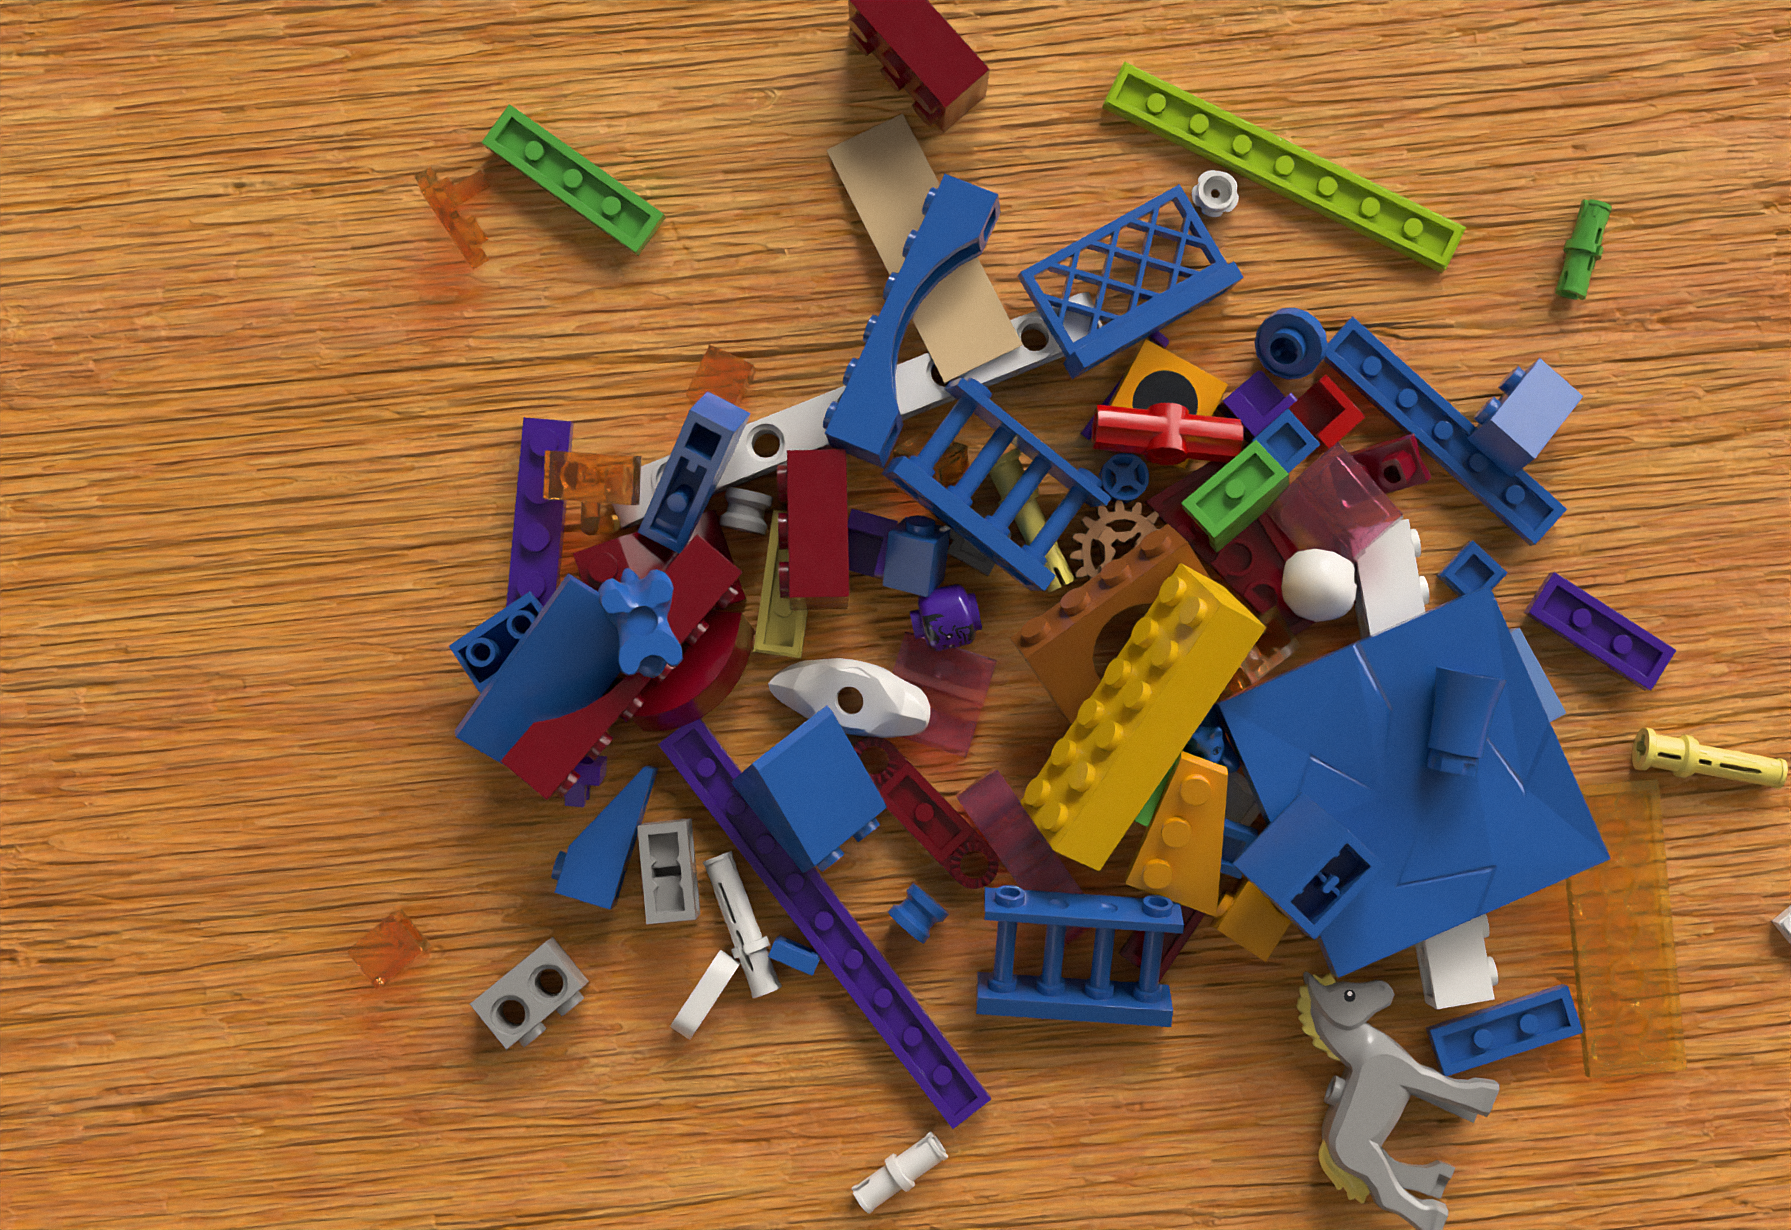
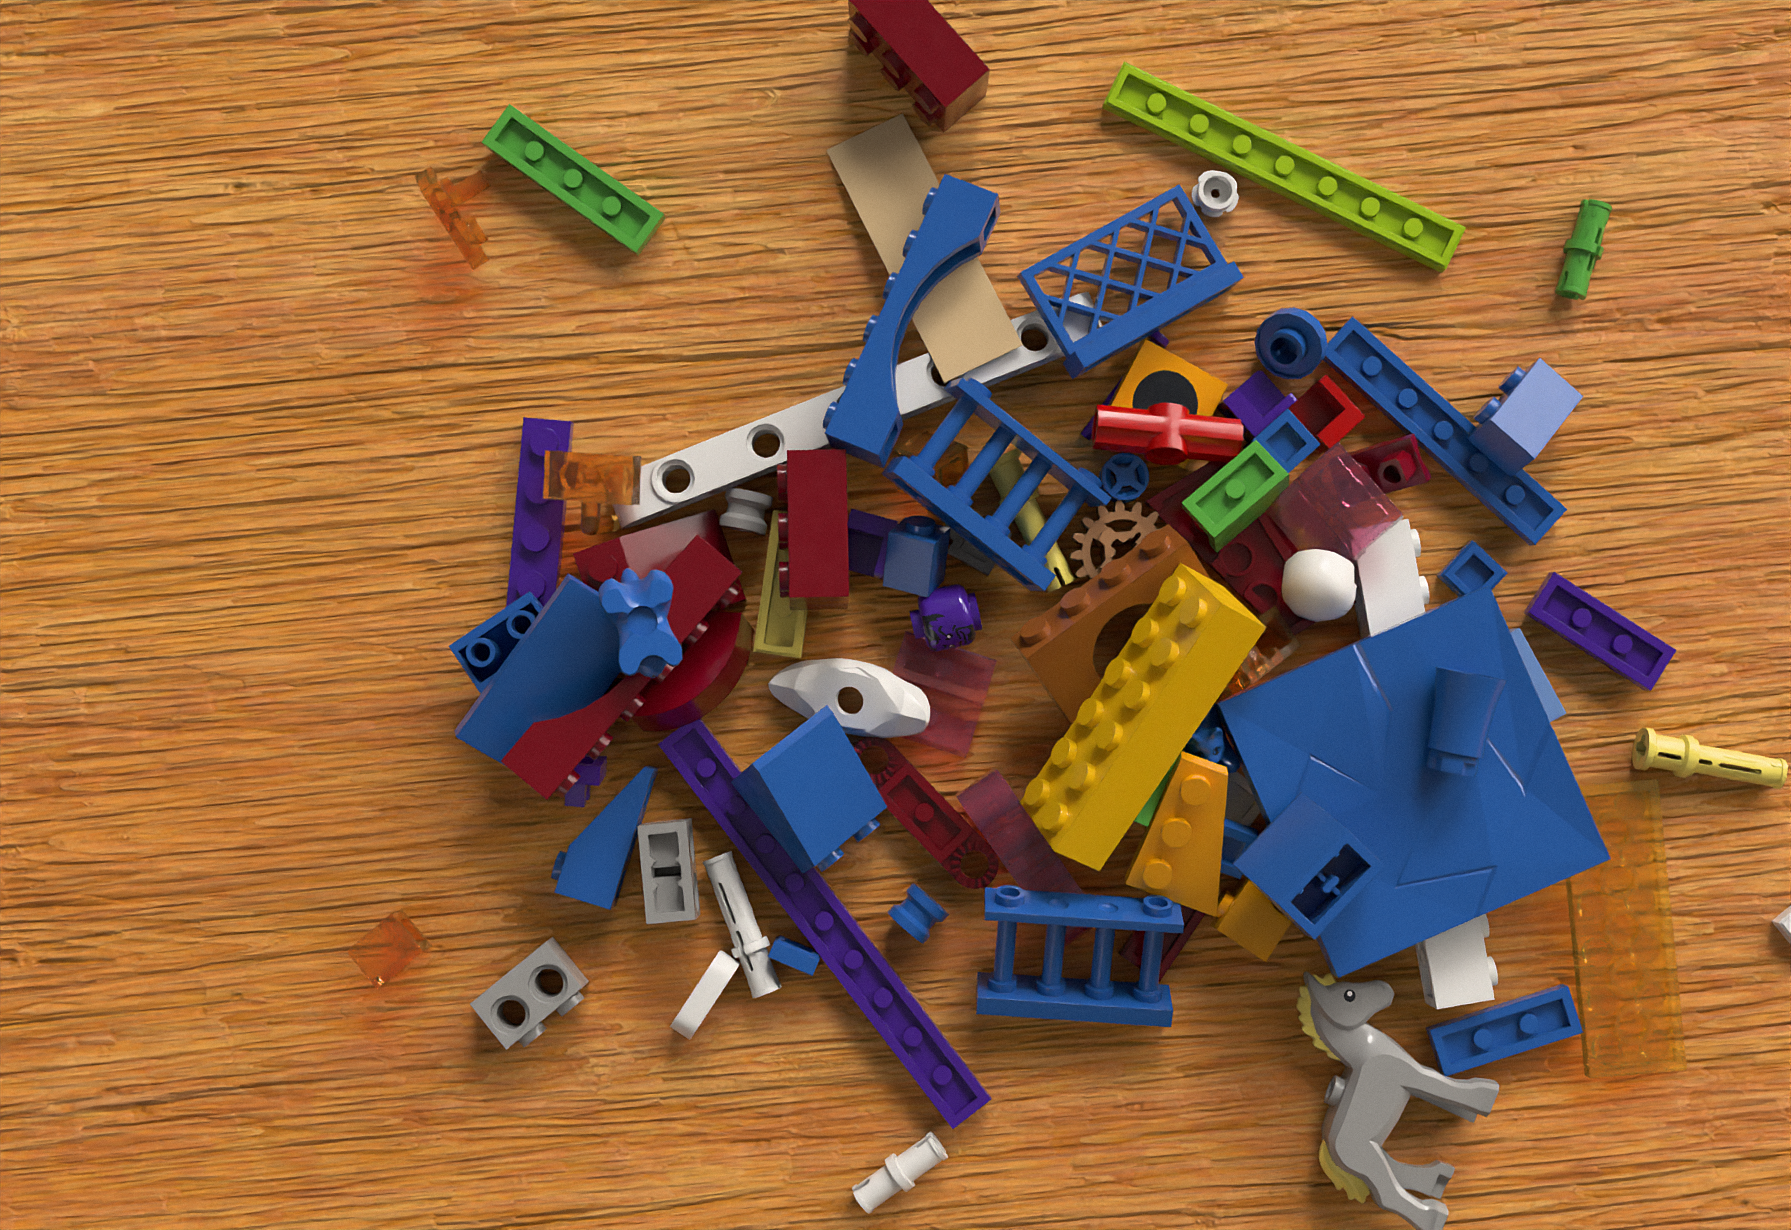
(693, 470): blue slope -> none
(722, 376): clear orange panel -> none

